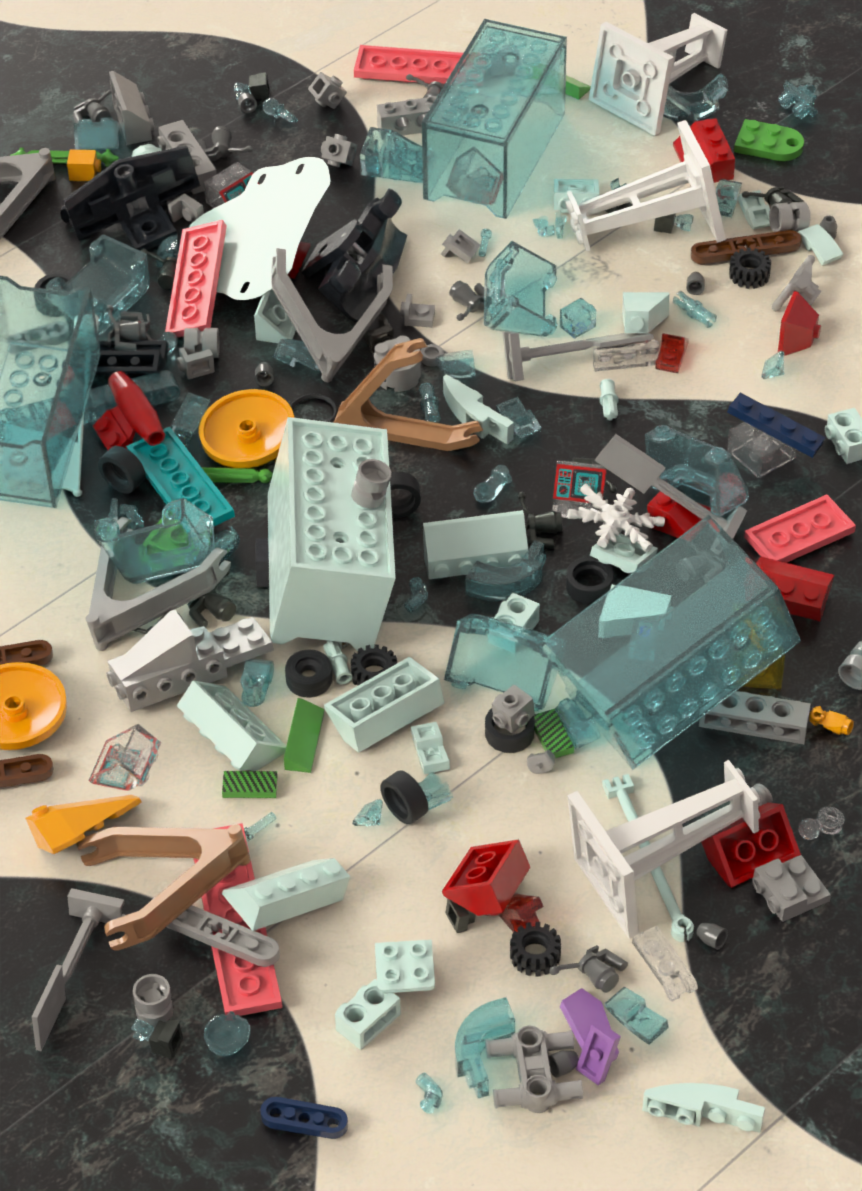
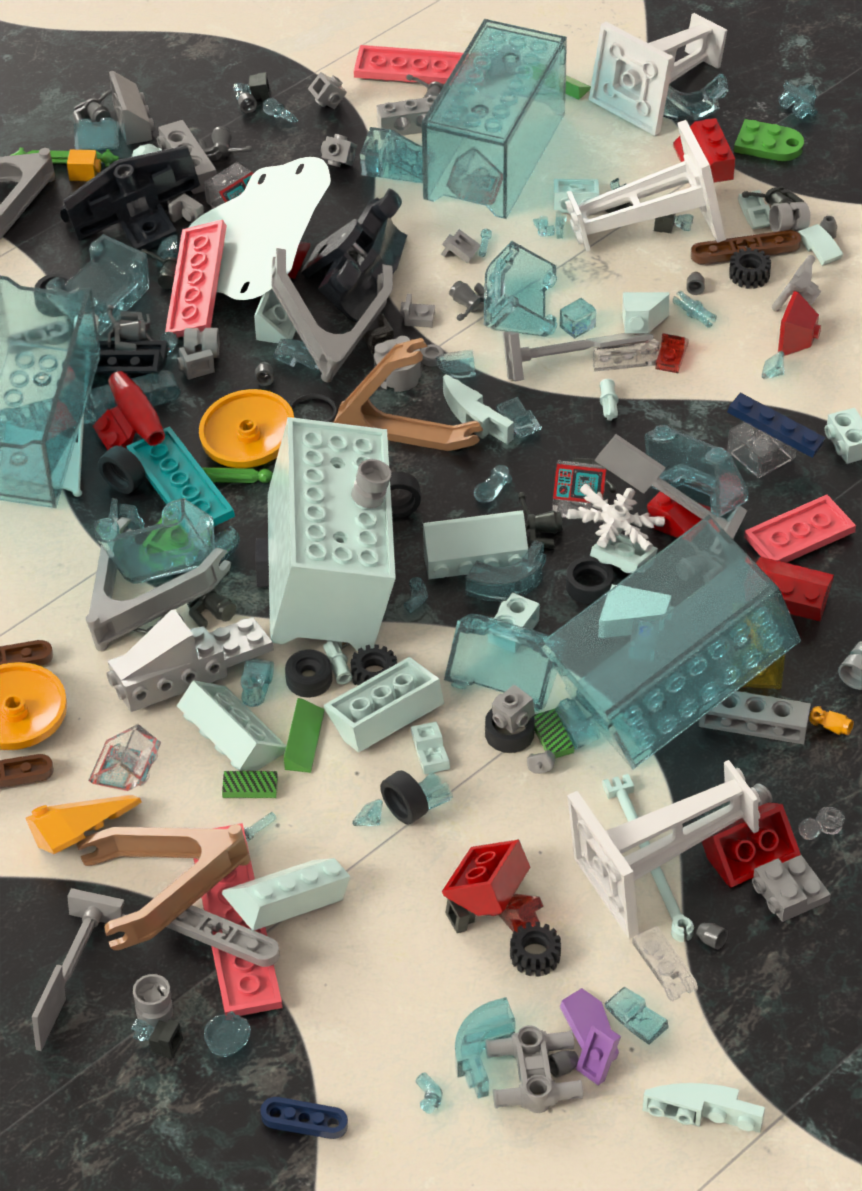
(189, 416): clear light blue hinge -> none
(371, 1017): light aqua brick -> none
(404, 966): light aqua bracket -> none
(429, 403): clear light blue pin -> none
(593, 966): dark grey piece -> none
(727, 196): clear light blue slope -> none

